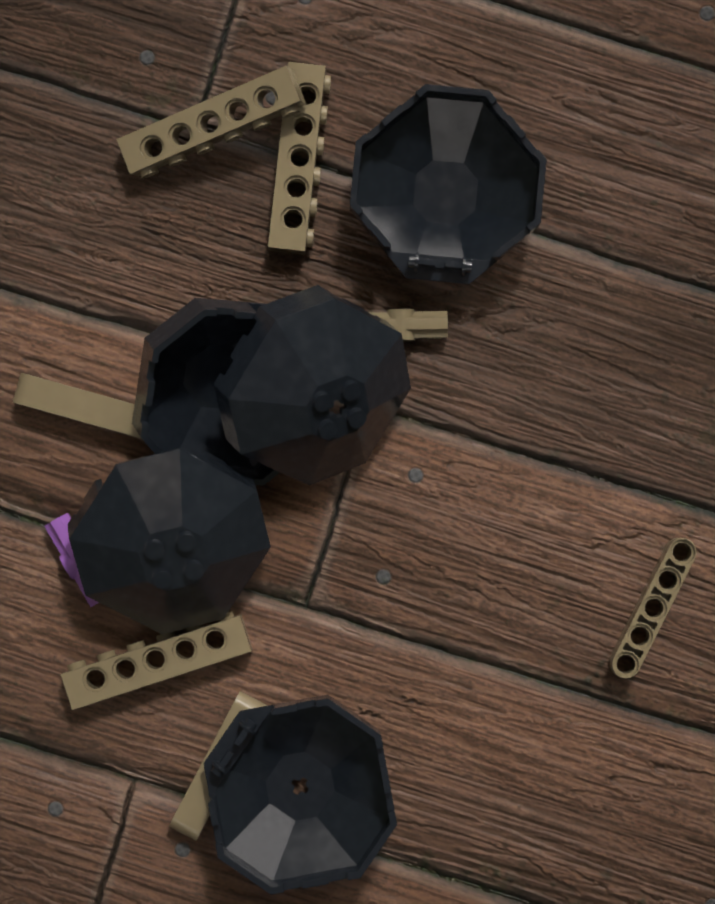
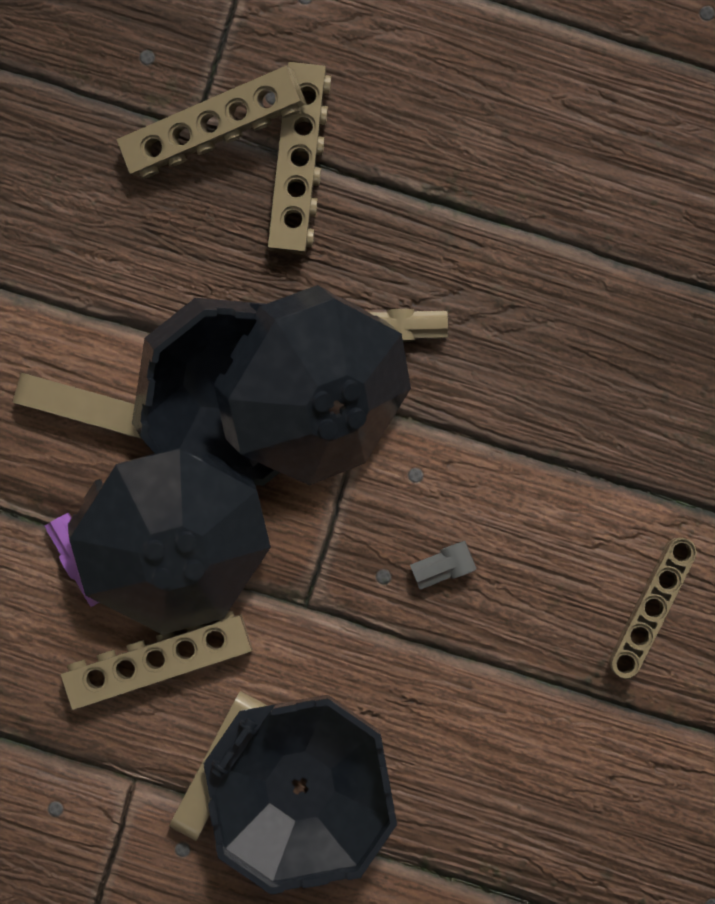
(447, 184): black windscreen -> none
(449, 563): none -> dark grey piece

